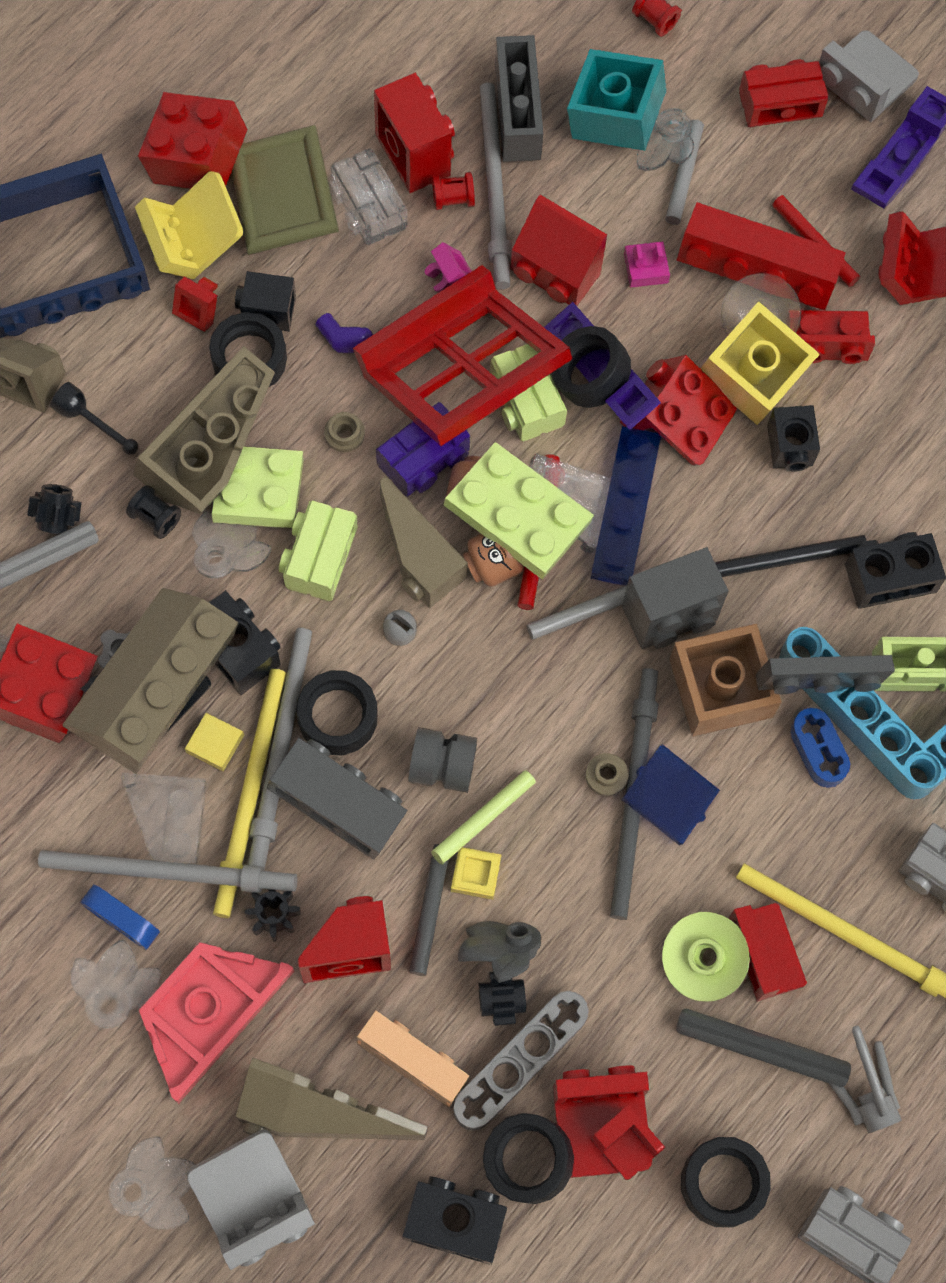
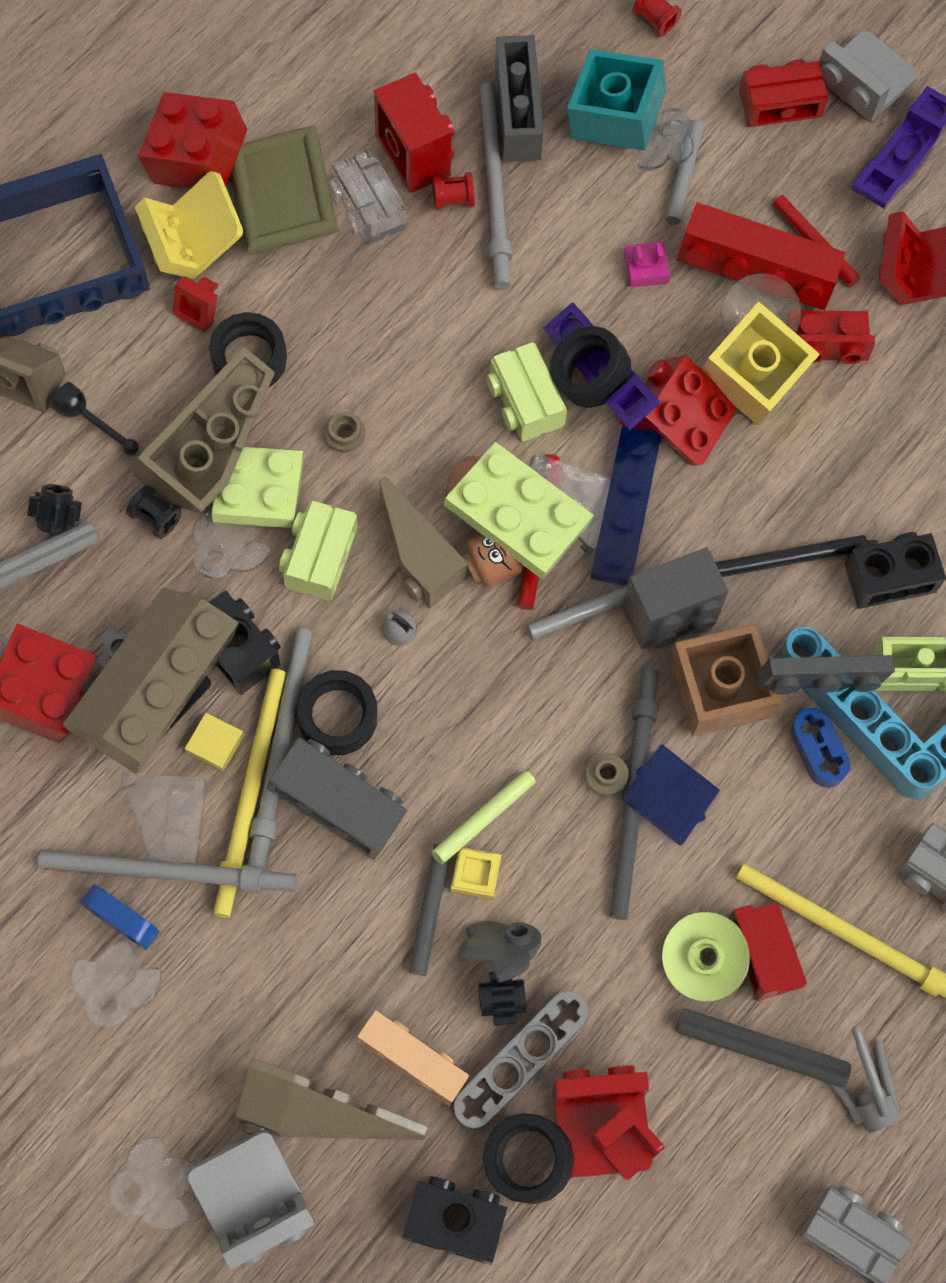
(206, 1009): coral wing -> none
(268, 295): black brick -> none
(272, 924): black gear -> none
(341, 338): dark purple arm -> none
(348, 943): red slope -> none
(415, 458): dark purple brick -> none
(431, 327): red window -> none
(442, 759): dark grey wheel -> none
(449, 263): dark pink tile -> none
(558, 252): red slope -> none
(758, 1171): black tyre -> none
(797, 423): black brick -> none

